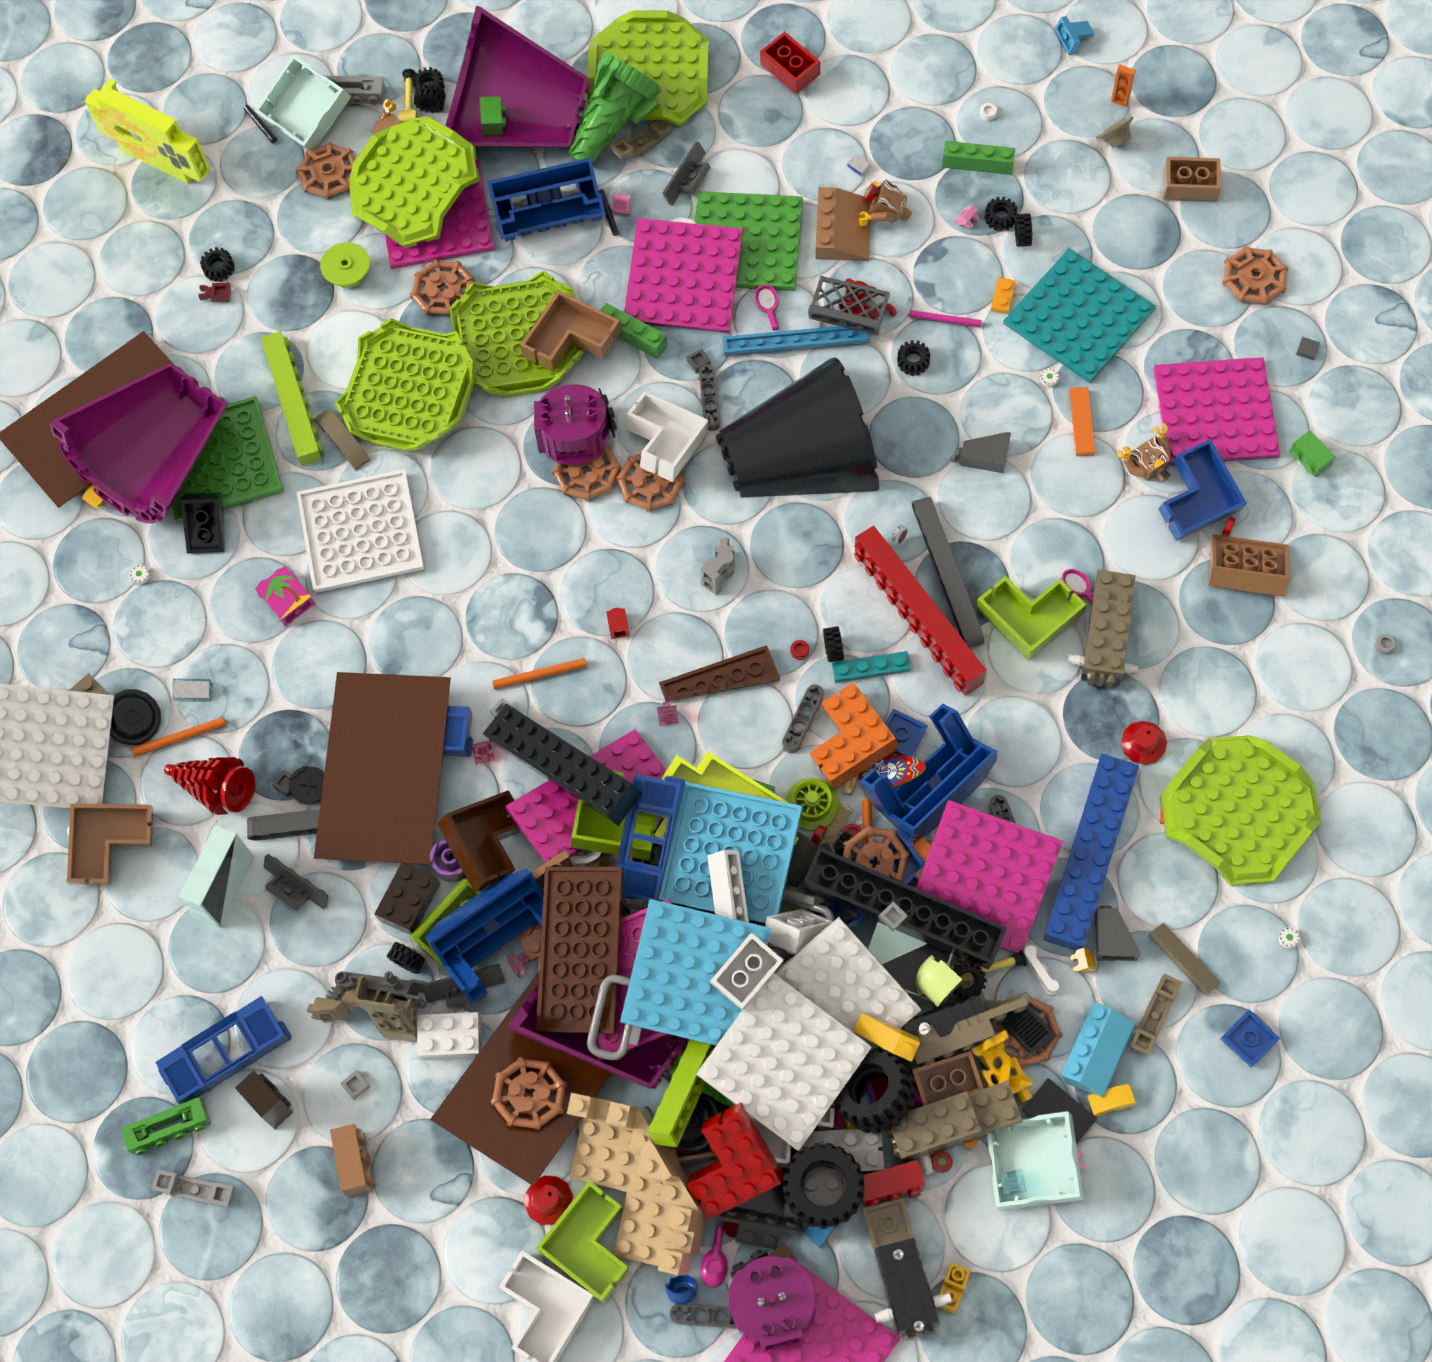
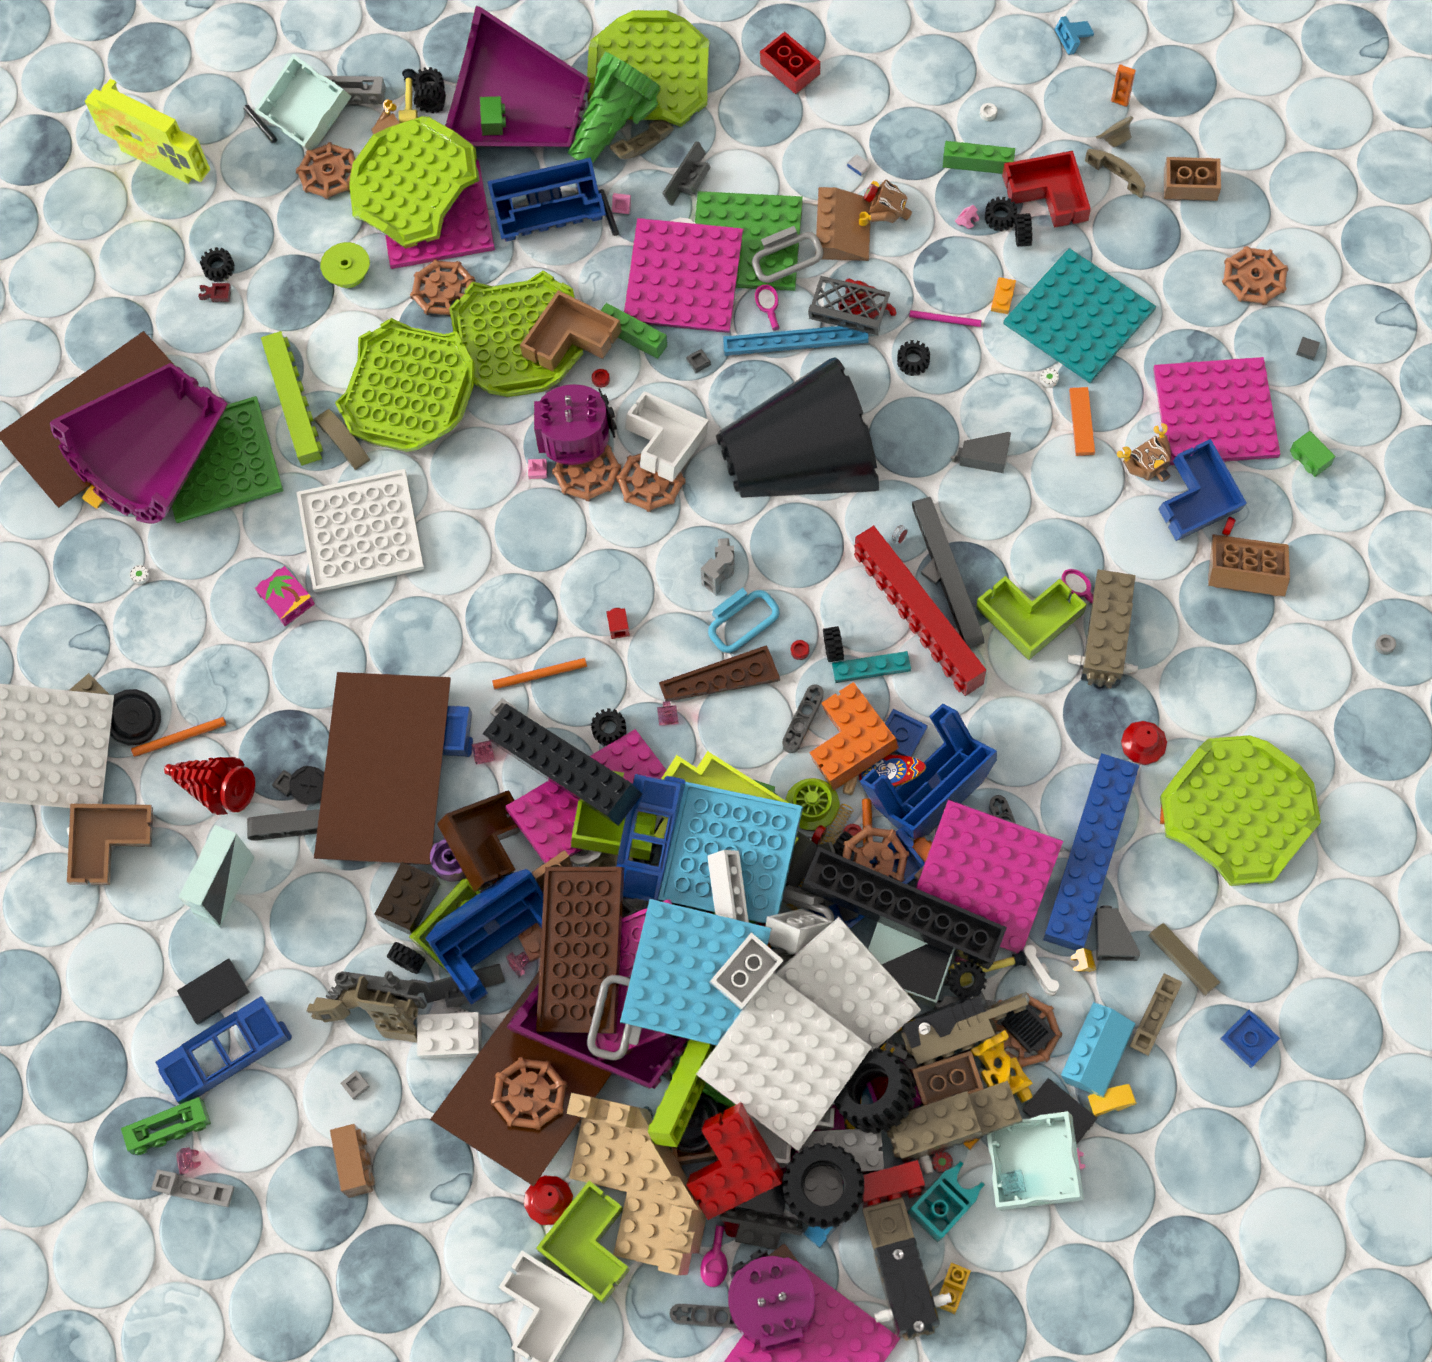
(185, 1161): none -> clear pink tile
(192, 689): flat silver slope -> none
(203, 522): black slope -> none
(213, 991): none -> black tile
(265, 1098): dark brown brick -> none
(291, 887): dark grey bracket -> none
(537, 468): none -> bright pink tile
(600, 378): none -> red tile
(603, 717): none -> black tyre
(681, 1289): blue hair -> none
(709, 397): dark grey beam -> none
(734, 605): none -> medium azure bar
(780, 241): none -> light grey bar
(887, 1036): yellow slope -> none
(892, 916): light grey plate -> none
(931, 572): none -> light grey tile
(936, 981): yellowish green brick -> none
(950, 1198): none -> teal brick
(1052, 178): none -> red piece
(1119, 167): none -> dark tan slope
(1289, 938): white tile -> none

